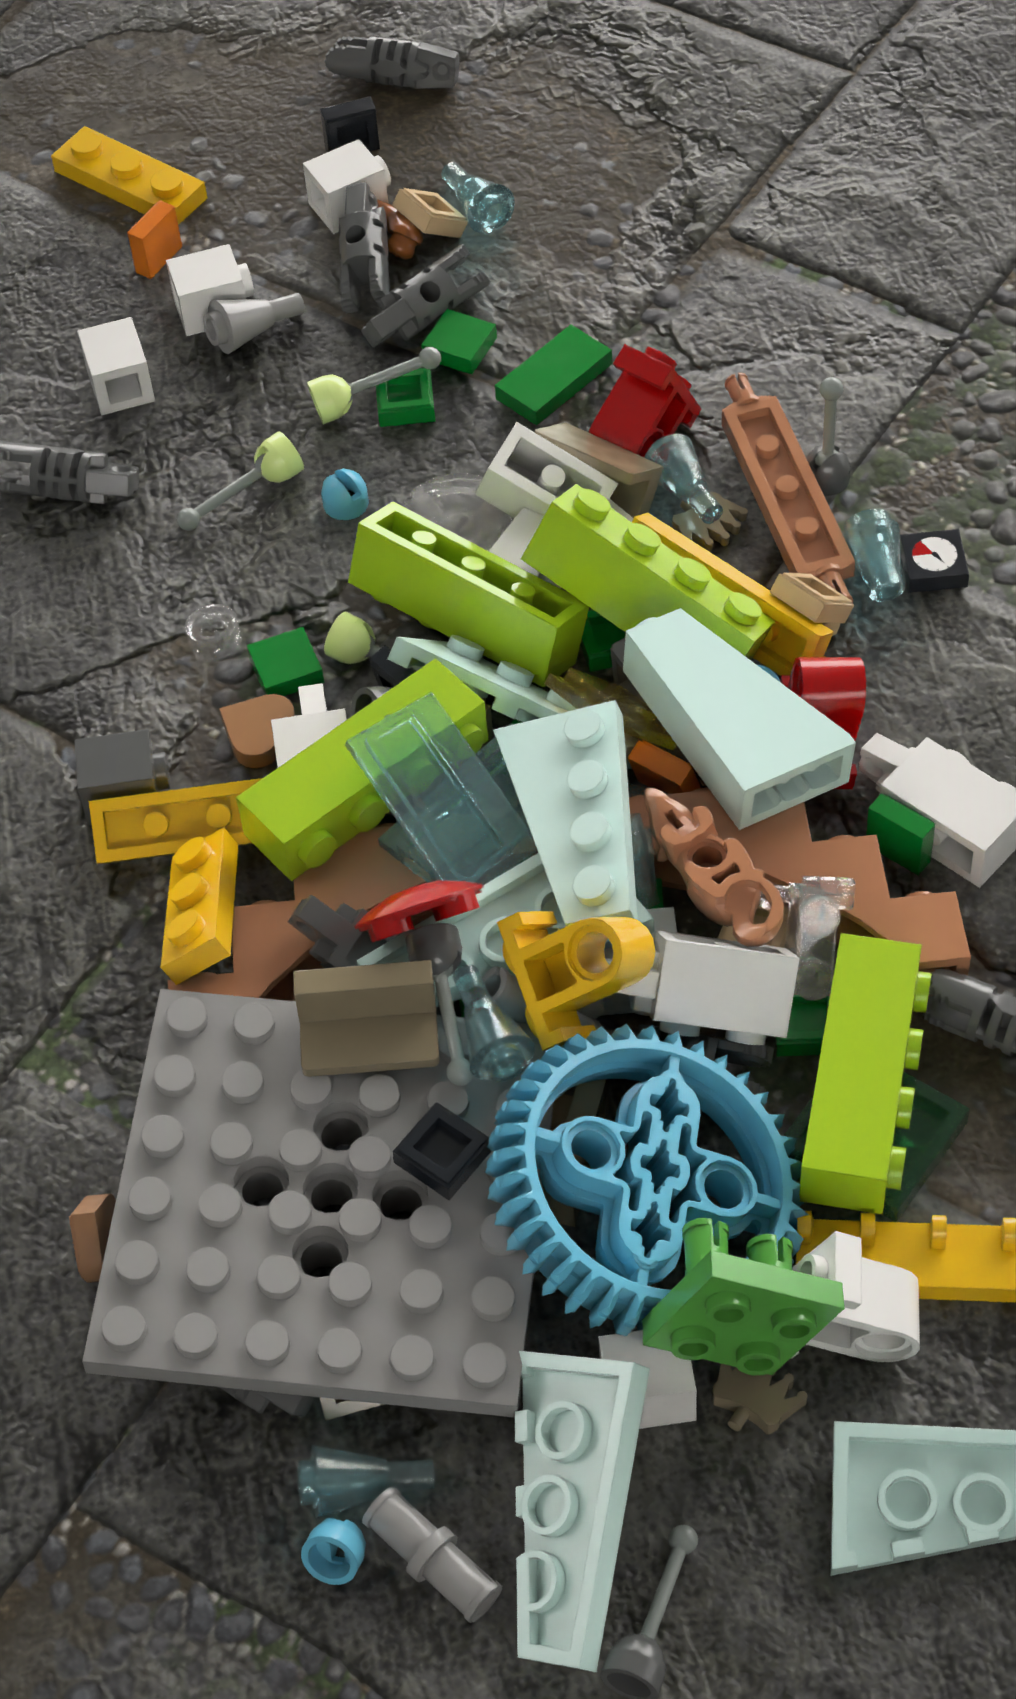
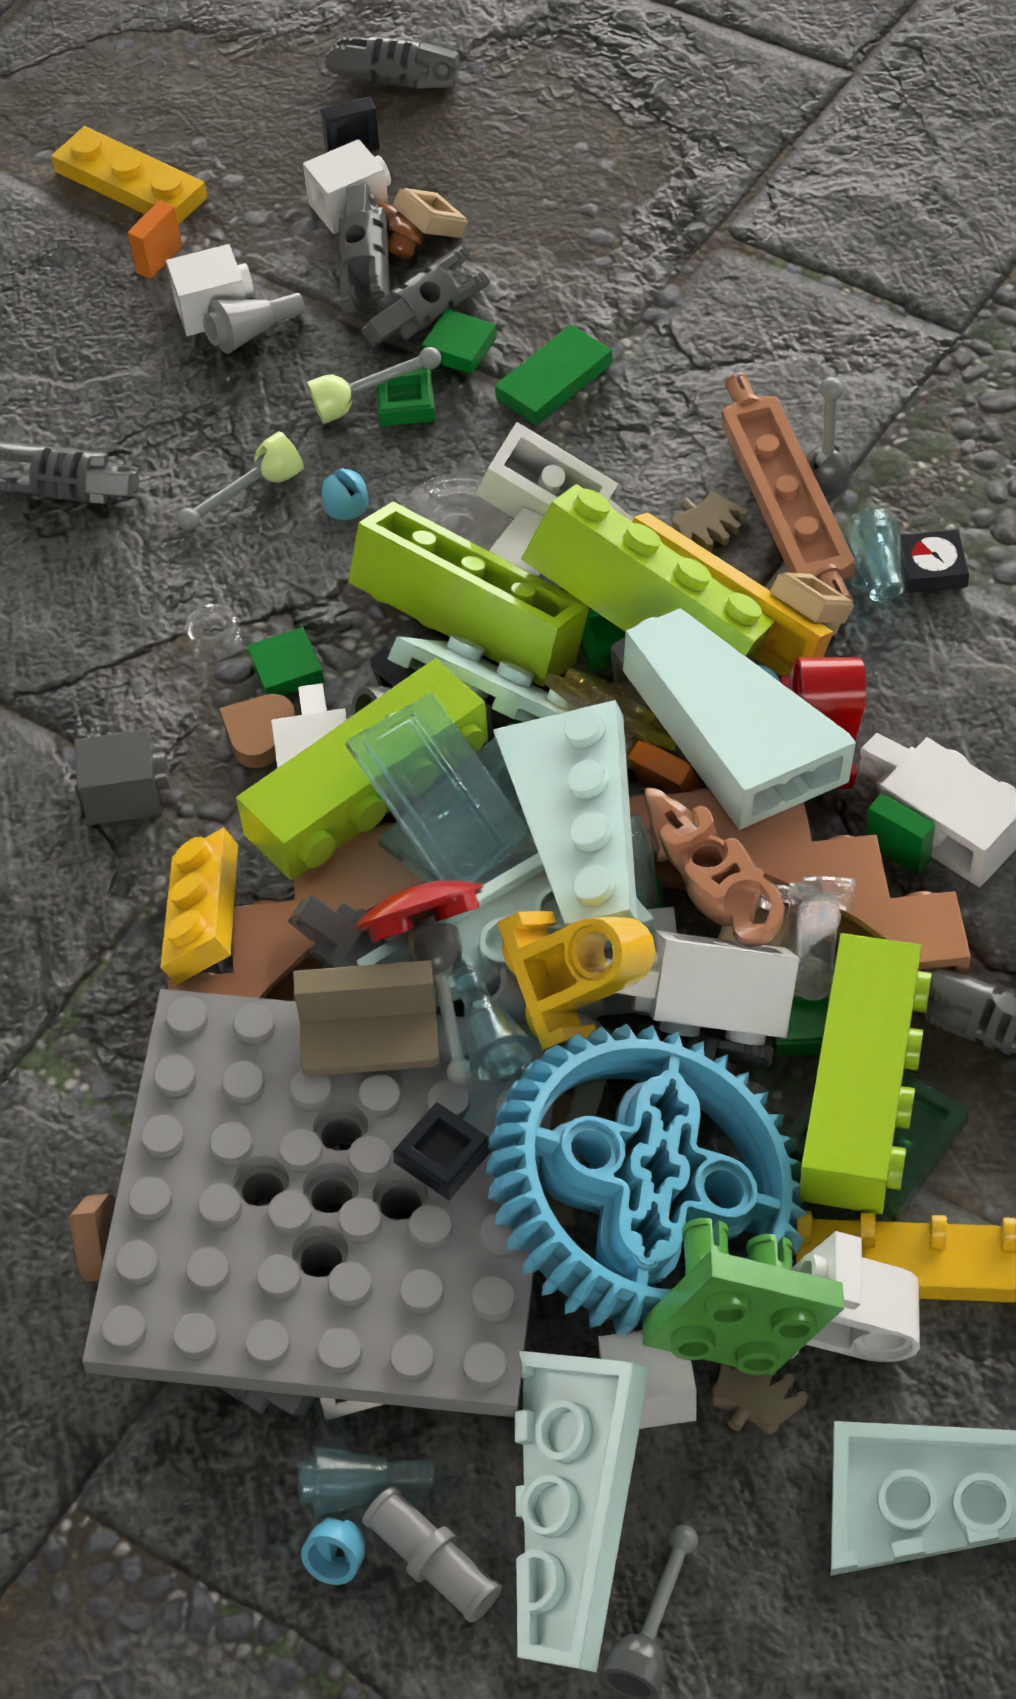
(116, 366): white brick -> none
(164, 820): yellow plate -> none
(351, 640): yellowish green hinge -> none
(484, 202): clear light blue cone -> none
(635, 474): dark tan panel -> none
(645, 401): red pin -> none
(684, 475): clear light blue cone -> none

